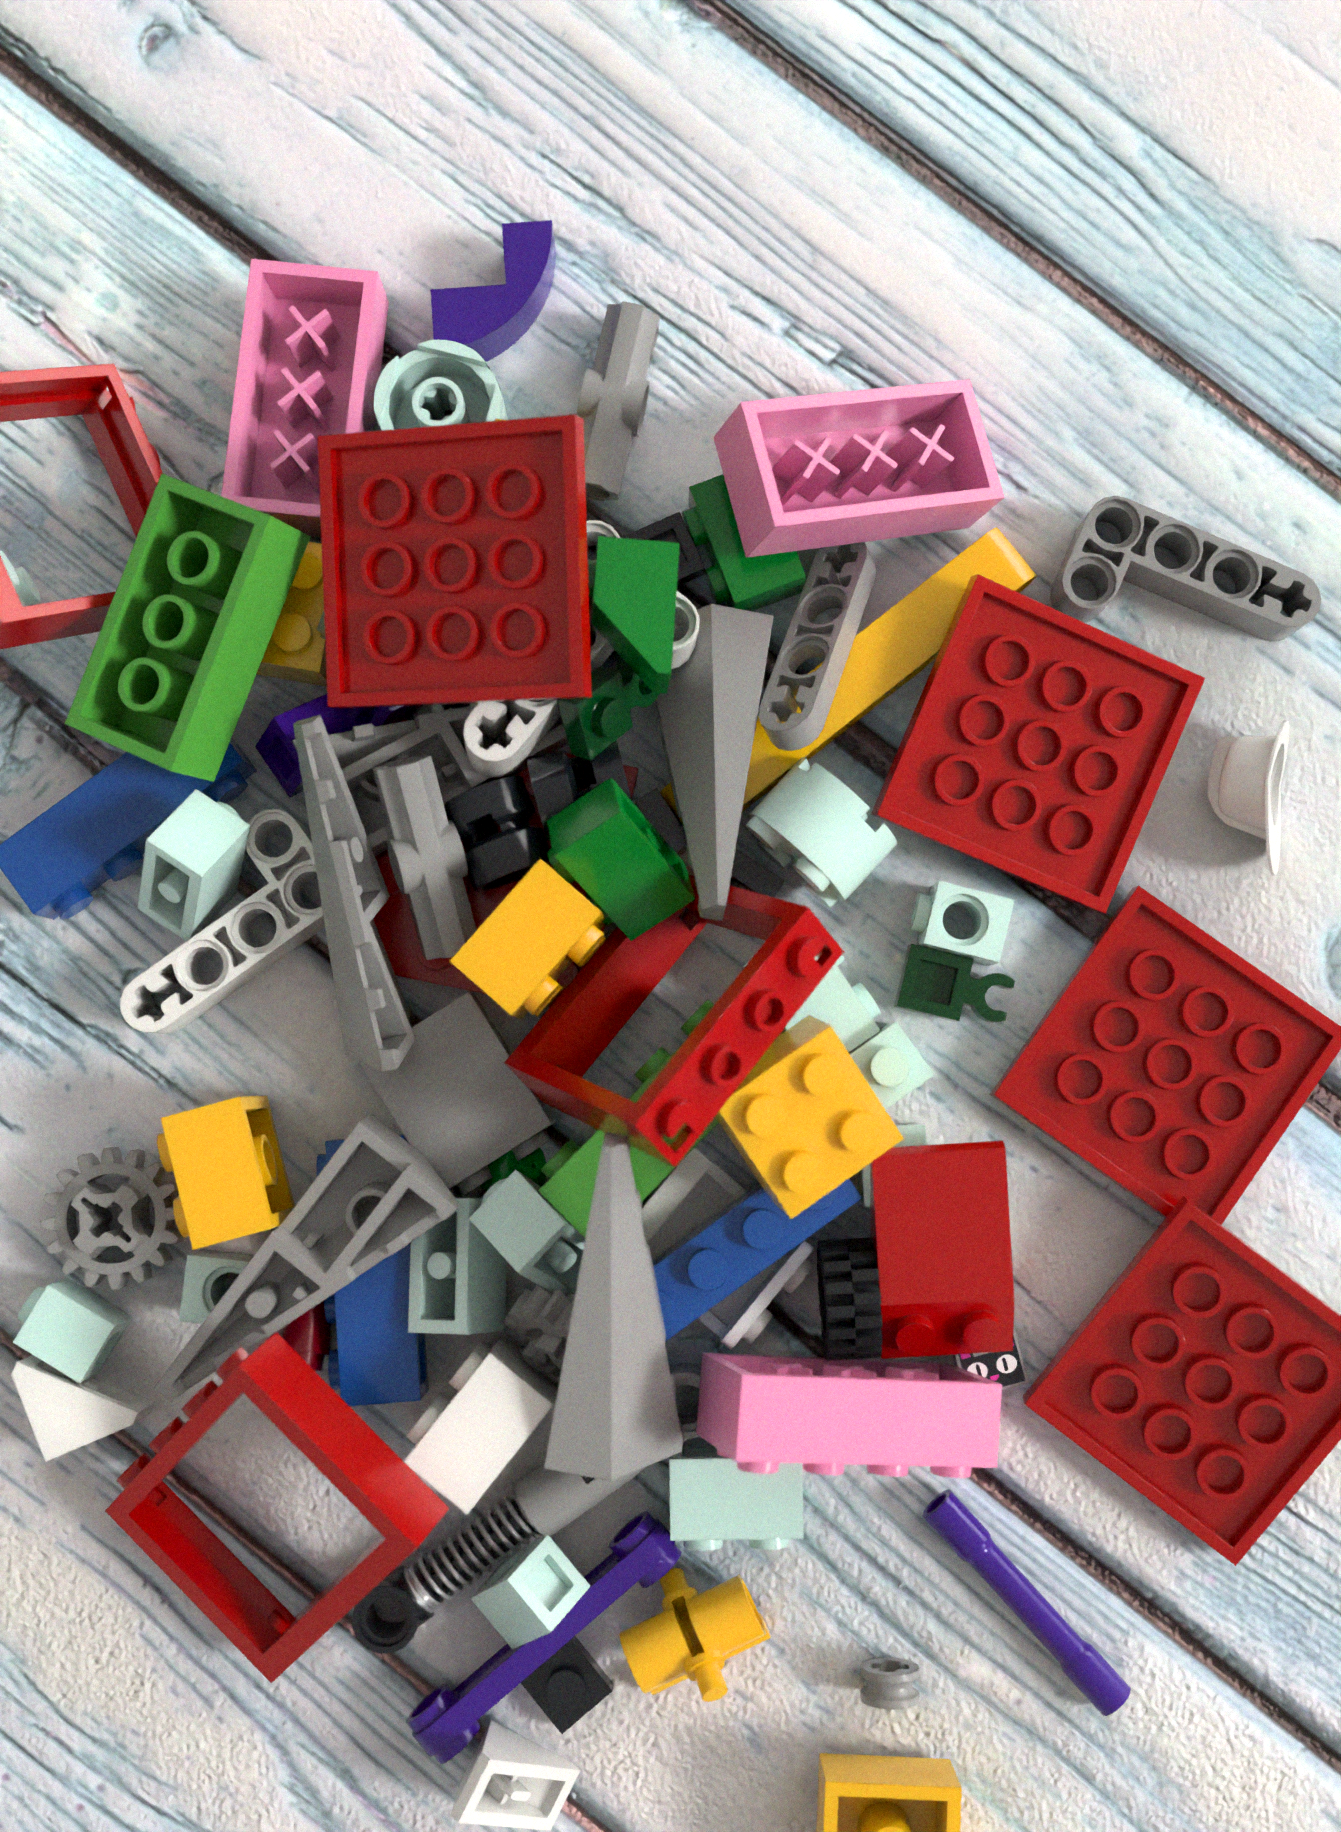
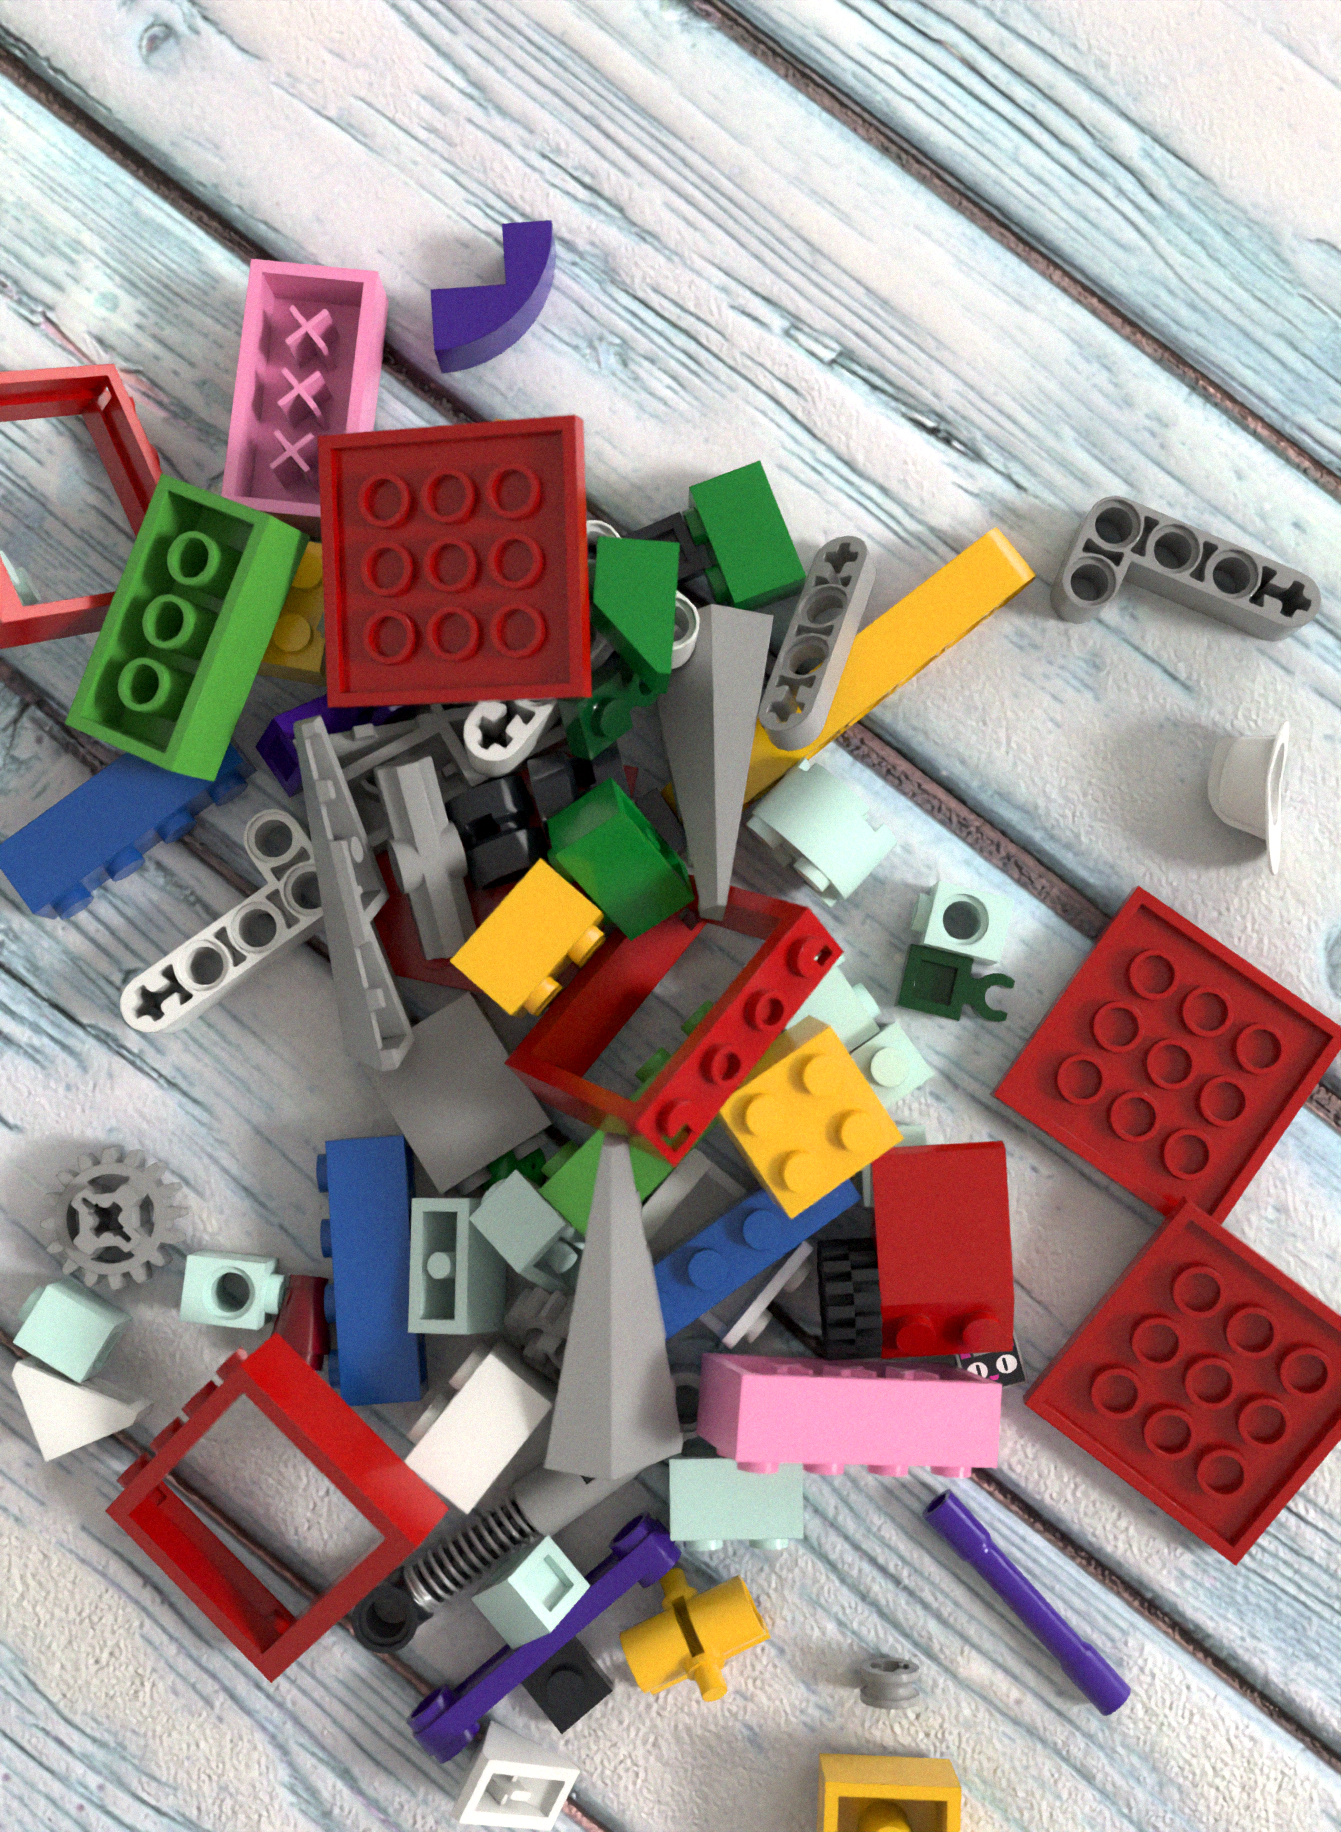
(193, 865): light aqua brick -> none
(226, 1170): yellow brick -> none
(353, 1215): light grey wedge -> none
(437, 379): light aqua brick -> none
(616, 396): light grey piece -> none
(753, 876): black plate -> none
(857, 466): bright pink brick -> none
(1038, 744): red plate -> none

